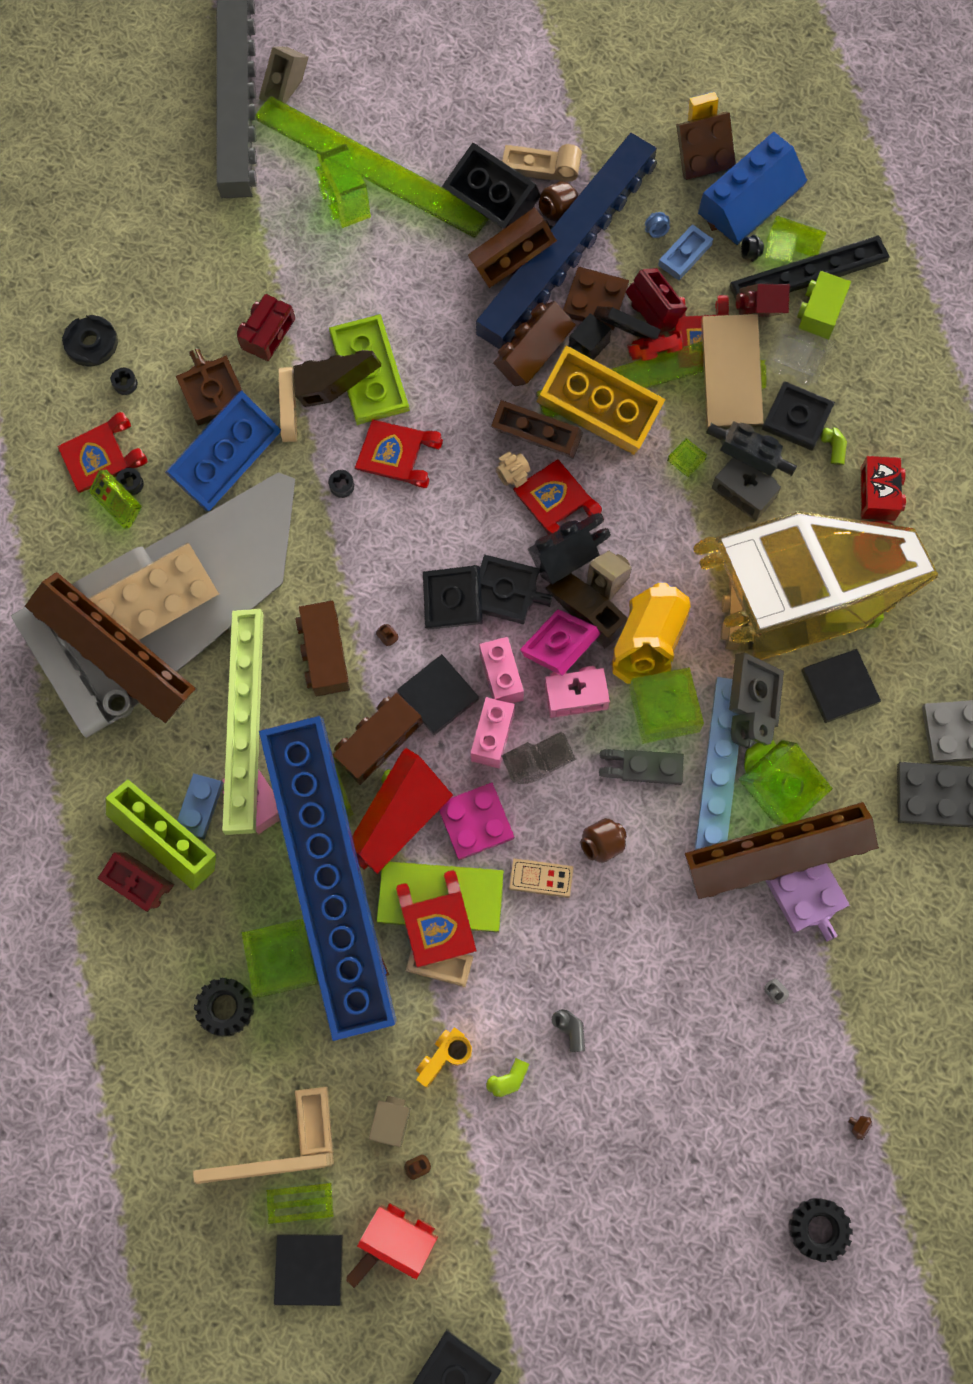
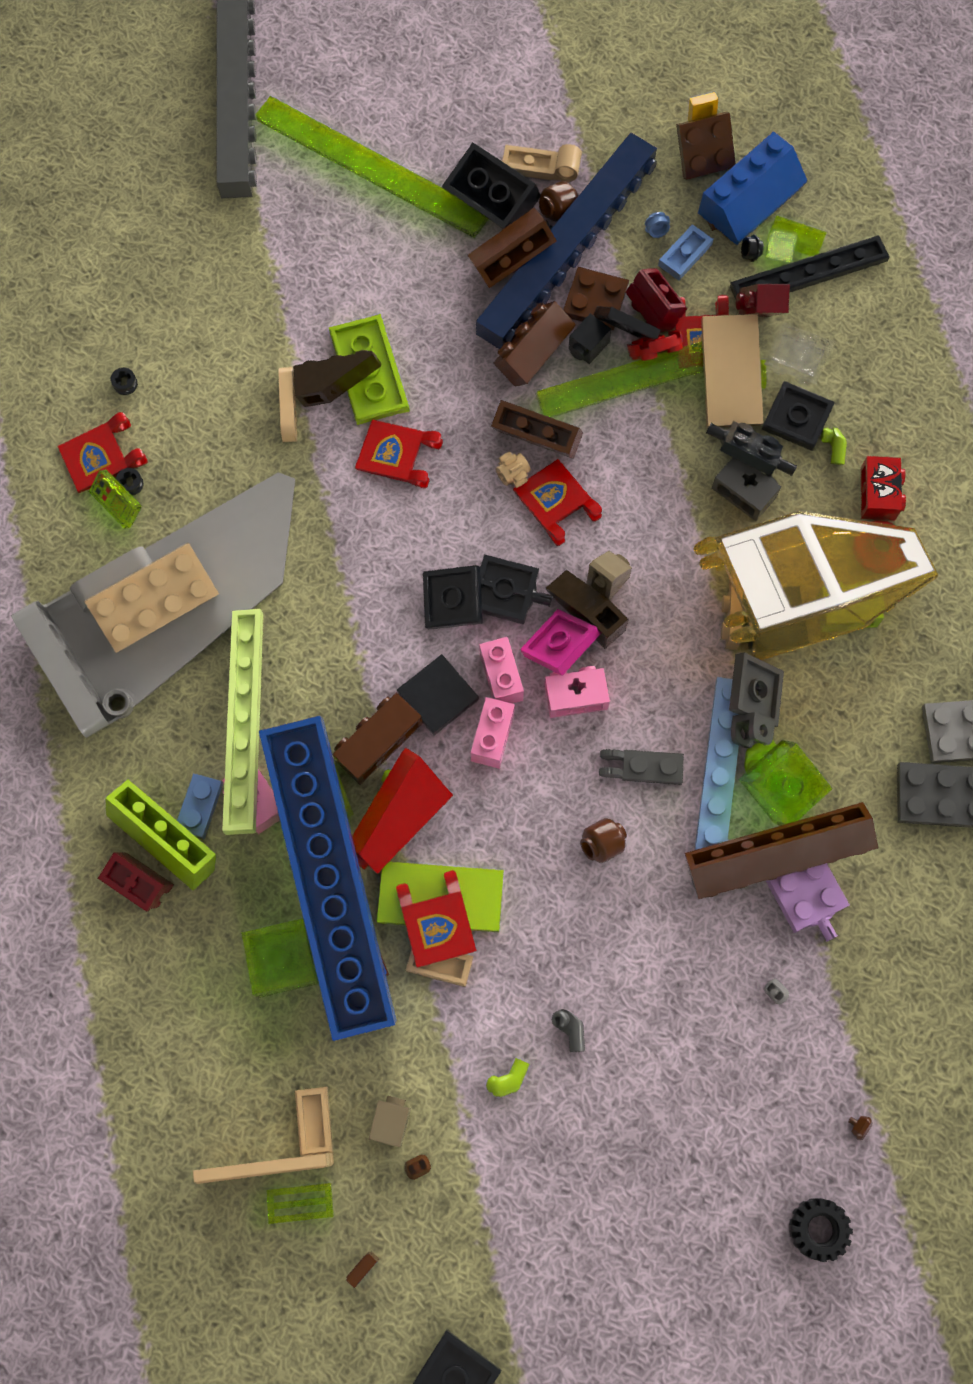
(91, 354): black tile -> none
(109, 647): reddish brown brick -> none
(206, 1001): black tyre -> none
(208, 386): reddish brown plate -> none
(223, 451): blue plate -> none
(265, 327): dark red brick -> none
(283, 73): dark tan slope -> none
(308, 1269): black tile -> none
(322, 648): reddish brown brick -> none
(336, 477): black bush -> none
(342, 186): clear neon green brick -> none
(387, 634): reddish brown rock -> none
(398, 1240): slope -> none
(431, 1067): yellow plate -> none
(476, 821): dark pink plate -> none
(538, 761): clear smoke brick -> none
(541, 878): tan tile -> none
(568, 548): black hinge -> none
(600, 400): yellow brick -> none
(651, 632): yellow brick -> none
(666, 705): clear neon green brick -> none
(687, 457): clear neon green tile -> none
(824, 304): lime brick -> none
(841, 685): black tile -> none

